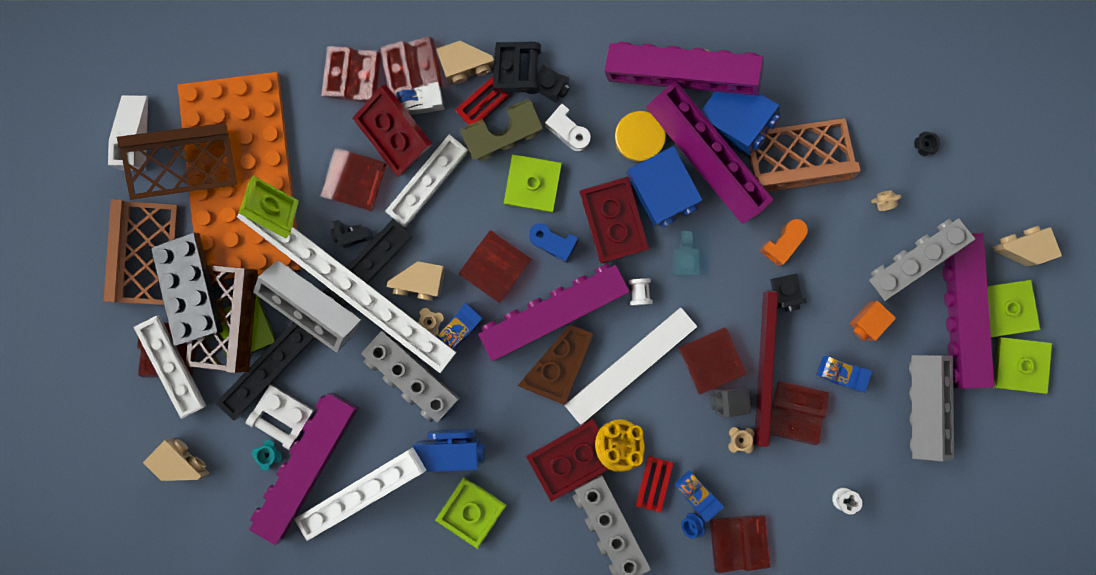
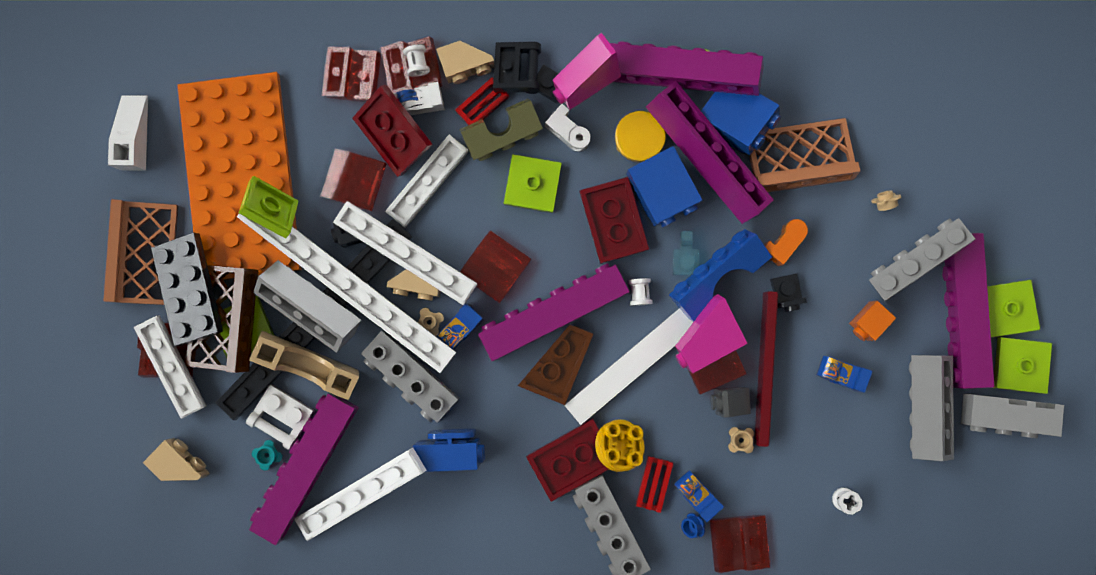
(173, 138): reddish brown fence -> none
(286, 356): none -> tan arch
(405, 253): none -> white tile
(416, 60): none -> white bush
(470, 512): lime plate -> none
(551, 243): blue leg -> none
(587, 73): none -> dark pink slope
(710, 336): none -> dark pink slope
(742, 252): none -> blue arch
(798, 413): clear red slope -> none
(933, 141): black plate -> none
(1012, 415): none -> light grey wedge
(1030, 249): tan slope -> none

